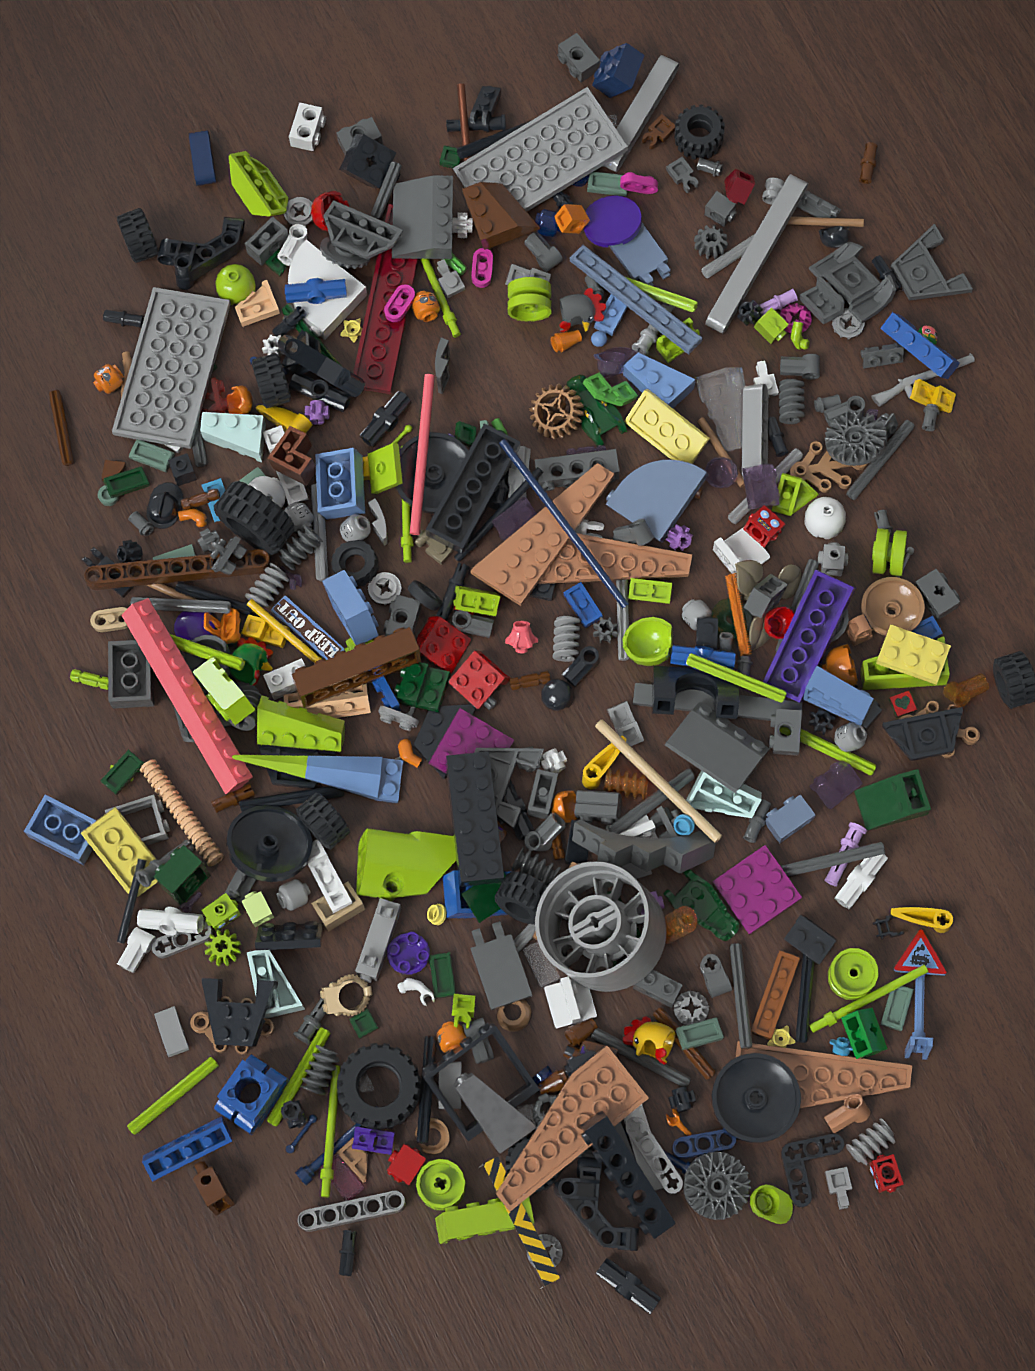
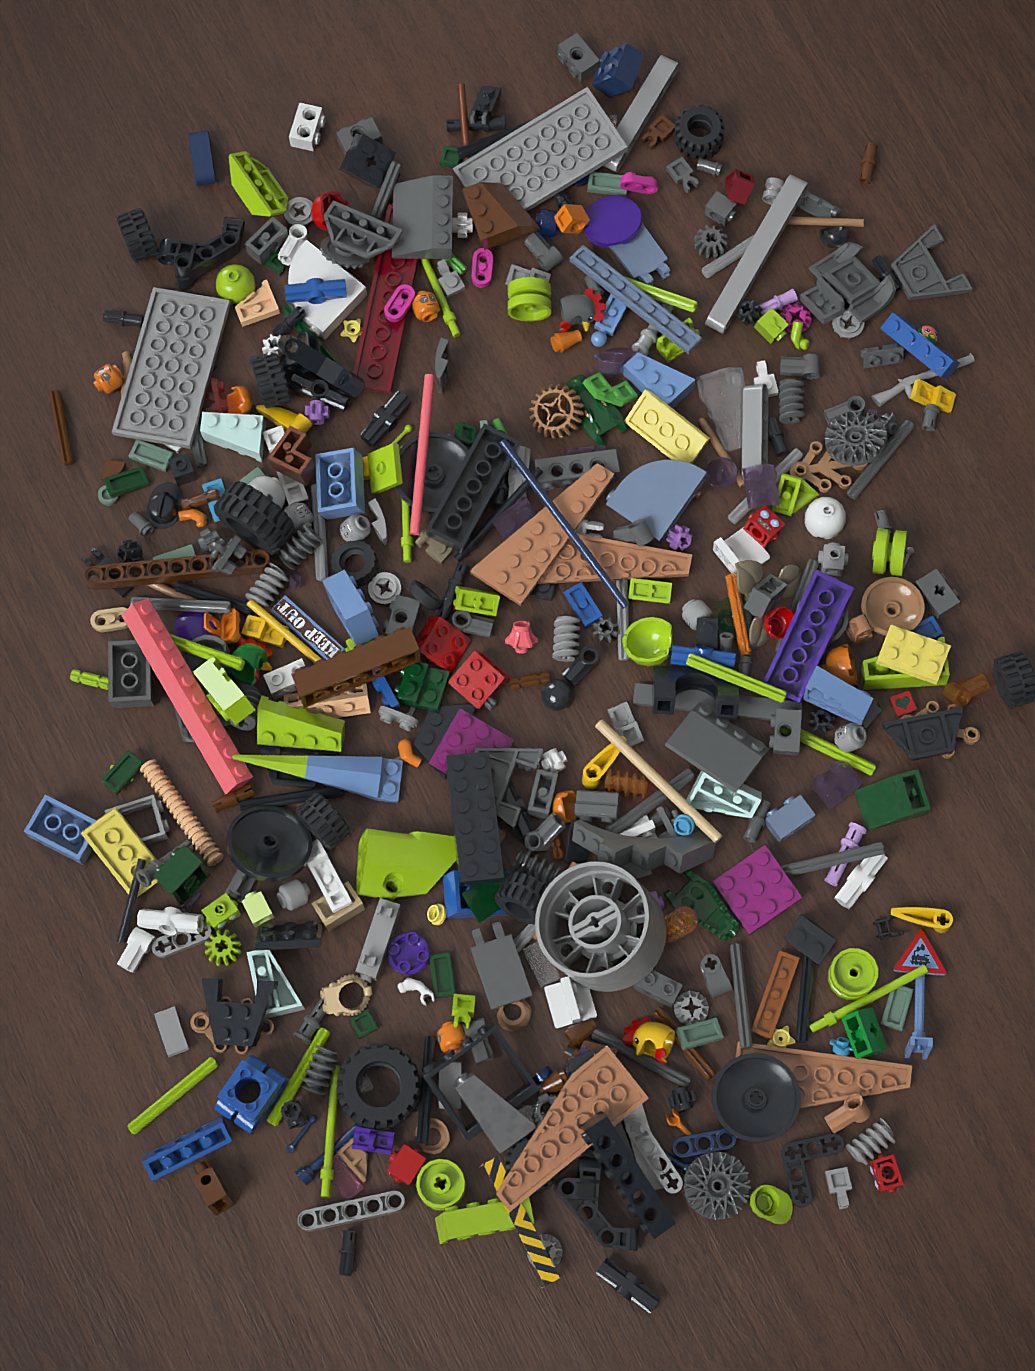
(825, 403): dark grey pin -> none

